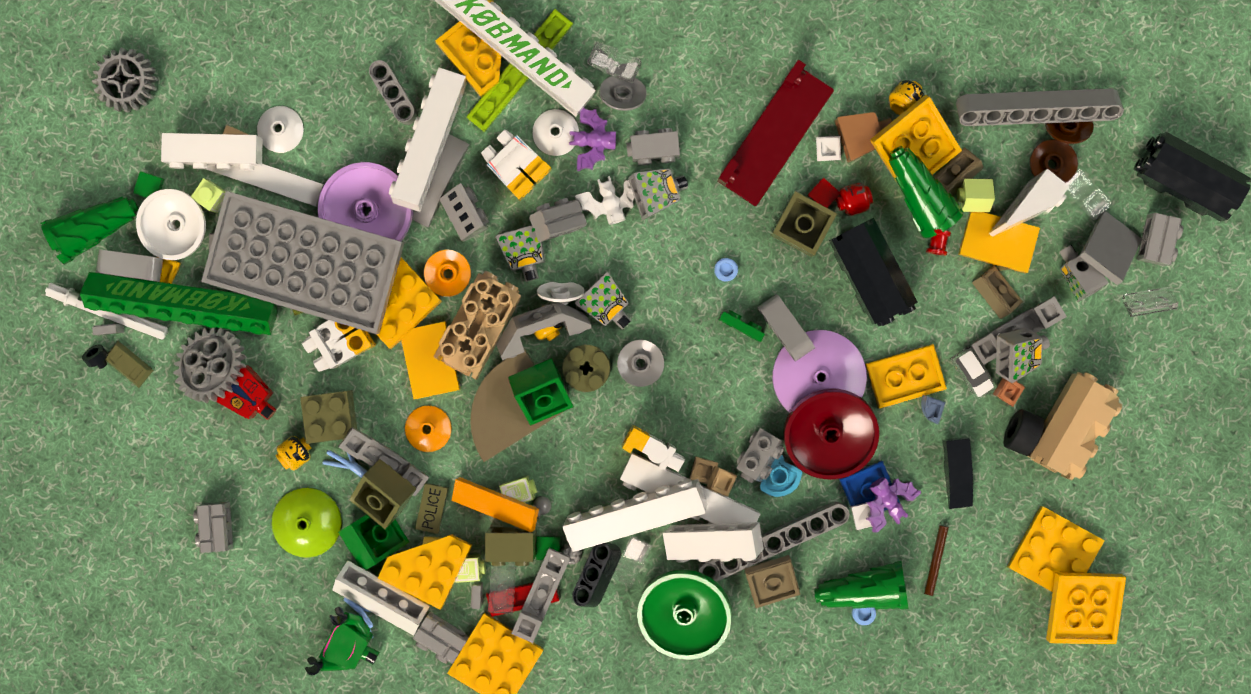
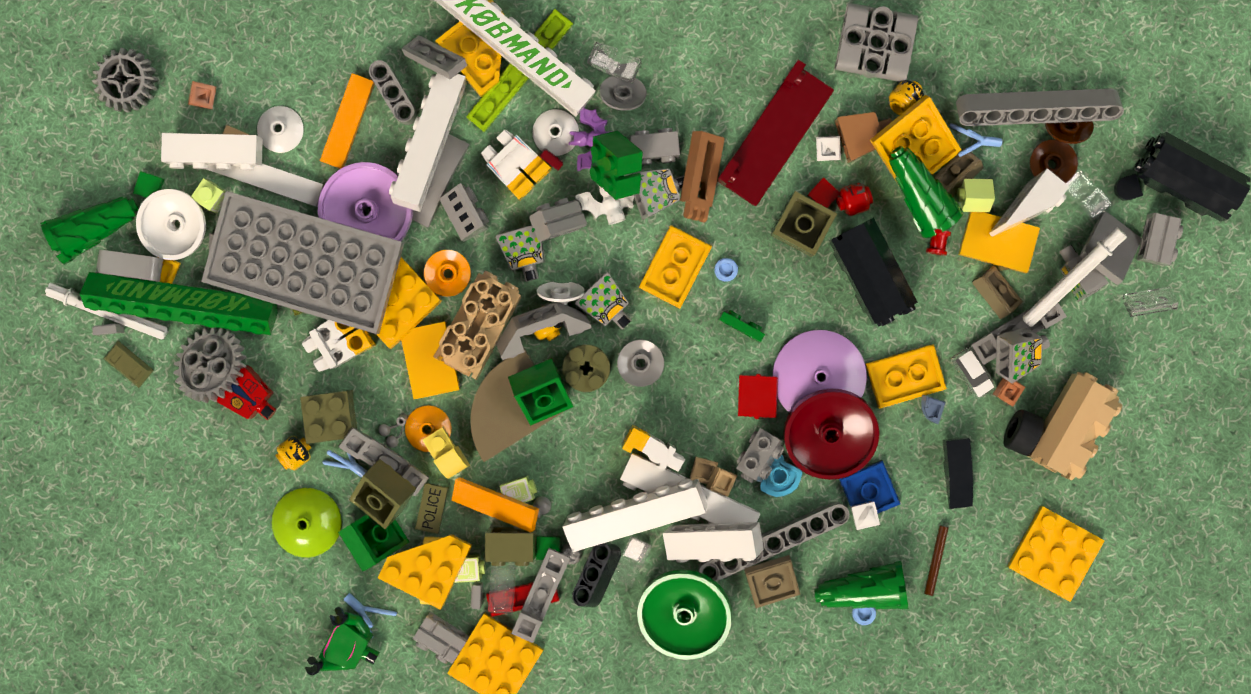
(95, 356): black tile -> none
(202, 95): none -> nougat tile
(213, 527): light grey brick -> none
(347, 121): none -> light orange tile
(380, 598): white brick -> none
(384, 430): none -> light grey piece
(434, 57): none -> light grey plate
(446, 455): none -> light yellow brick
(550, 158): none -> dark red tile
(611, 160): none -> green piece
(675, 266): none -> yellow tile
(702, 167): none -> medium nougat hinge
(757, 396): none -> red piece
(786, 327): light grey beam -> none
(887, 497): medium lavender animal -> none
(902, 31): none -> light grey connector
(981, 140): none -> light blue plant
(1079, 272): none -> white axle
(1085, 608): yellow plate -> none
(1128, 188): none -> black tile

